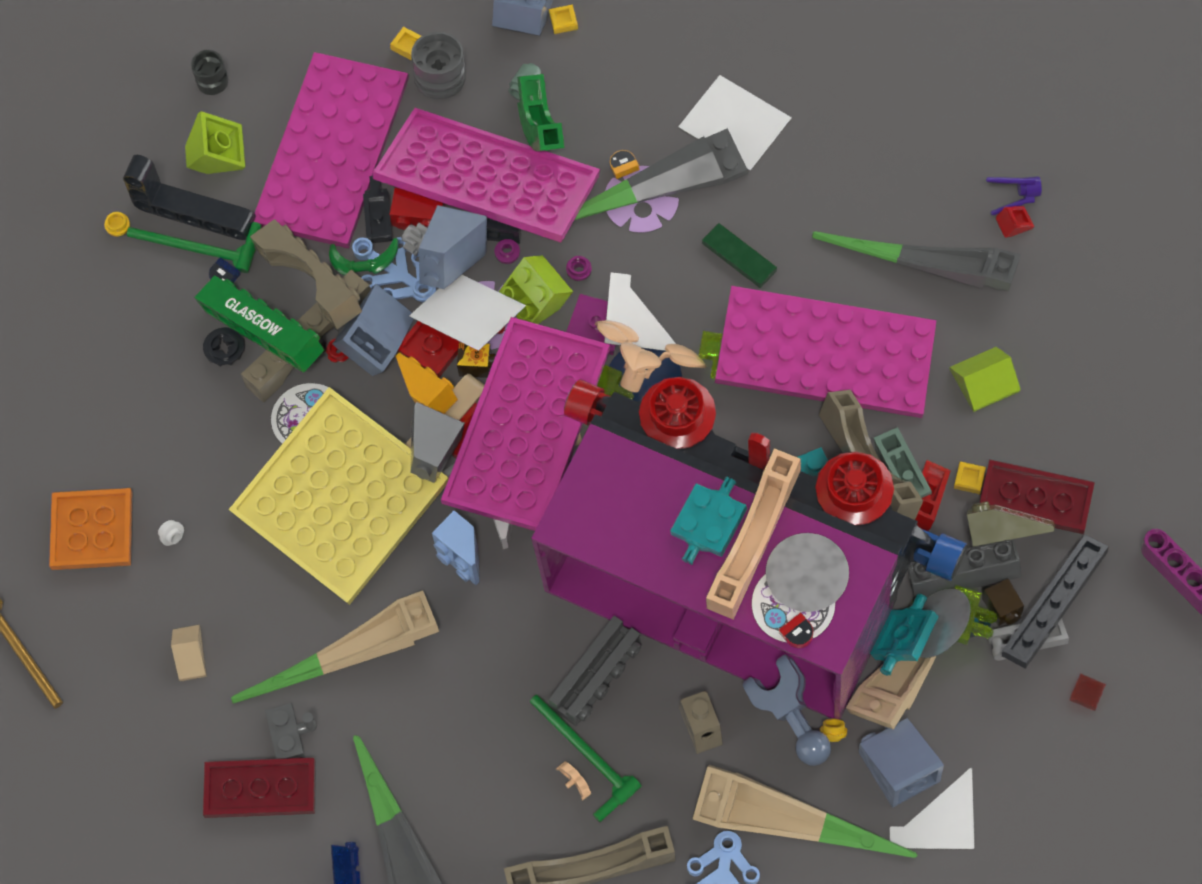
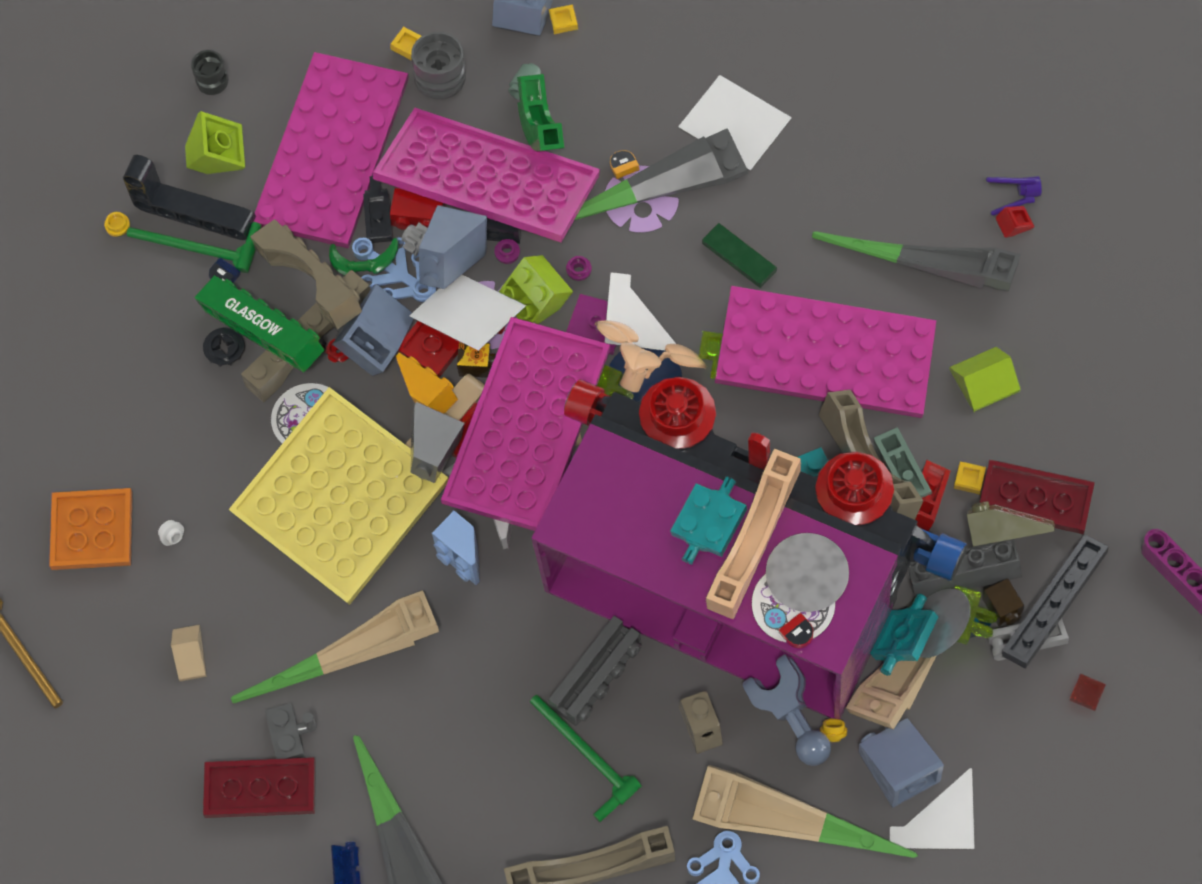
(575, 778): light nougat piece -> none

